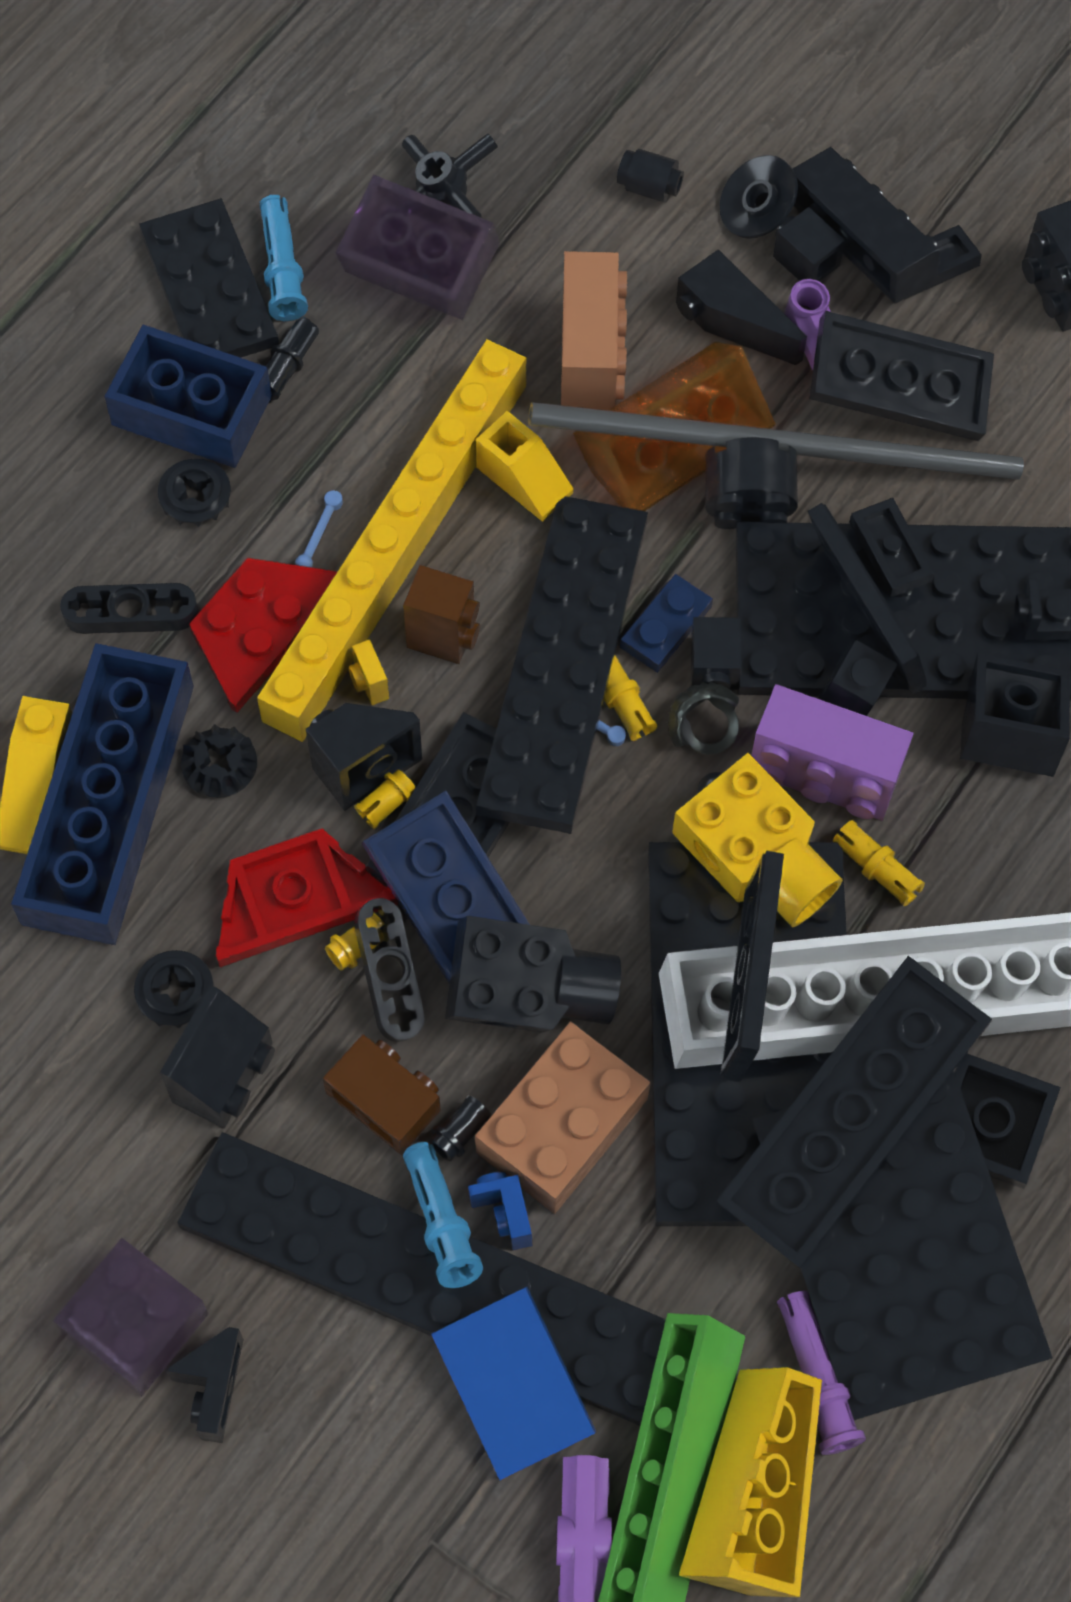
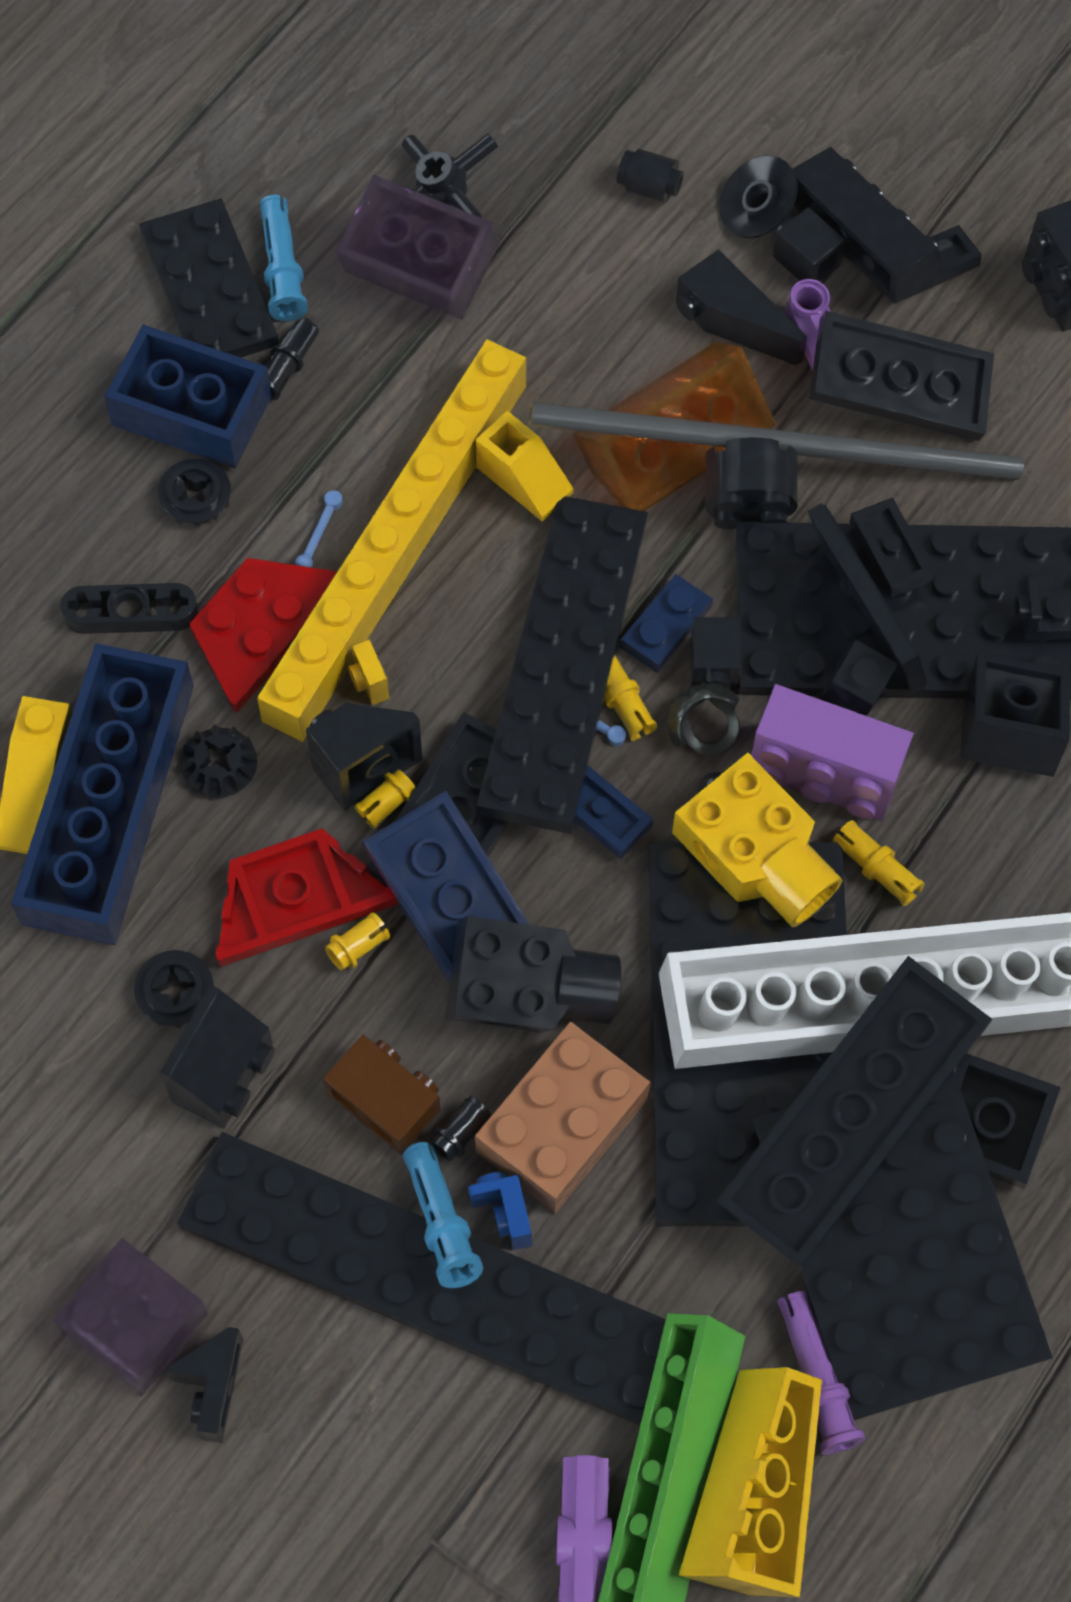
(370, 936): black beam -> none
(441, 615): reddish brown brick -> none
(513, 1383): blue tile -> none
(593, 330): nougat brick -> none
(610, 815): none -> dark blue plate
(752, 967): black tile -> none

